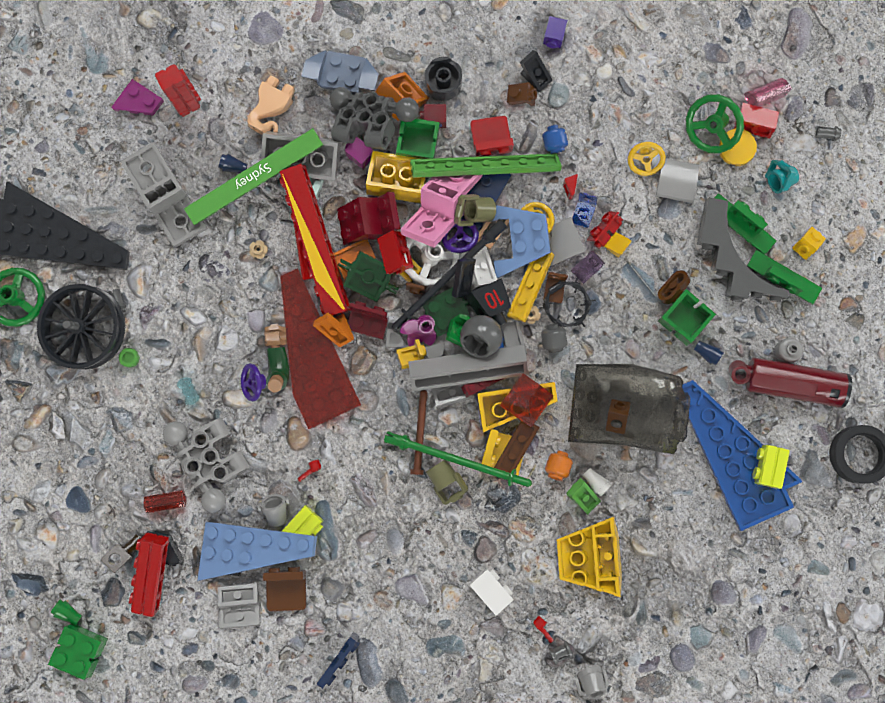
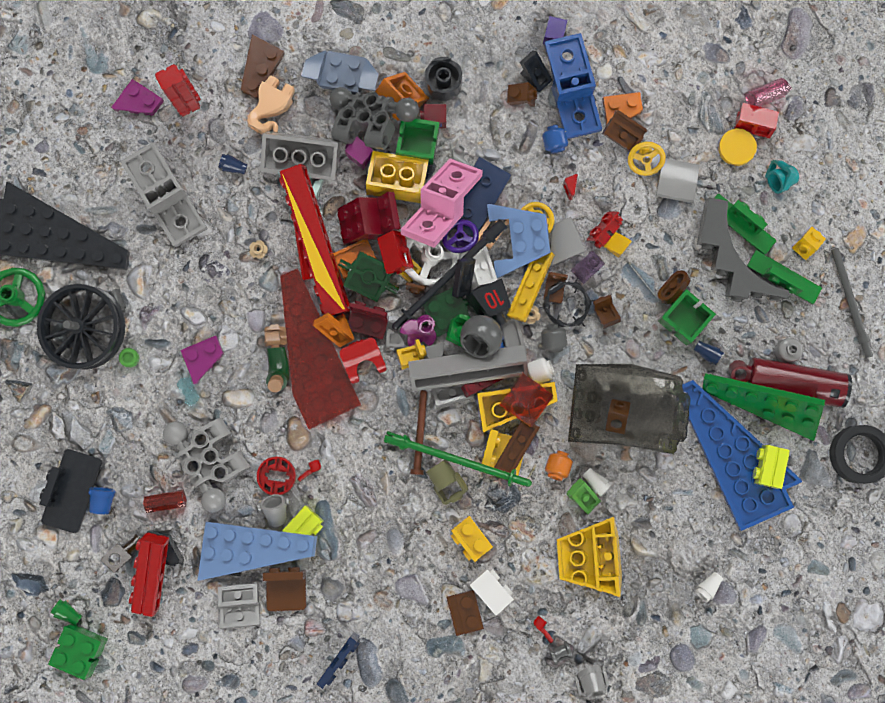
(68, 489): none -> black bracket
(101, 500): none -> blue piece
(201, 357): none -> magenta wing
(253, 176): bright green tile -> none
(255, 381): dark purple piece -> none
(260, 64): none -> reddish brown wing
(277, 466): none -> red piece
(360, 351): none -> red piece
(465, 612): none -> reddish brown plate
(471, 539): none -> yellow bracket
(475, 209): olive piece -> none
(485, 165): bright green tile -> none
(491, 136): red bracket -> none
(540, 370): none -> white head
(573, 85): none -> blue bracket
(584, 210): clear blue bracket -> none
(606, 311): none -> reddish brown bracket
(624, 131): none -> reddish brown plate
(629, 104): none -> orange wing
(709, 587): none -> white cone
(715, 123): green piece -> none
(787, 409): none -> green wing
(828, 132): dark grey pin -> none
(862, 338): none -> dark grey bar

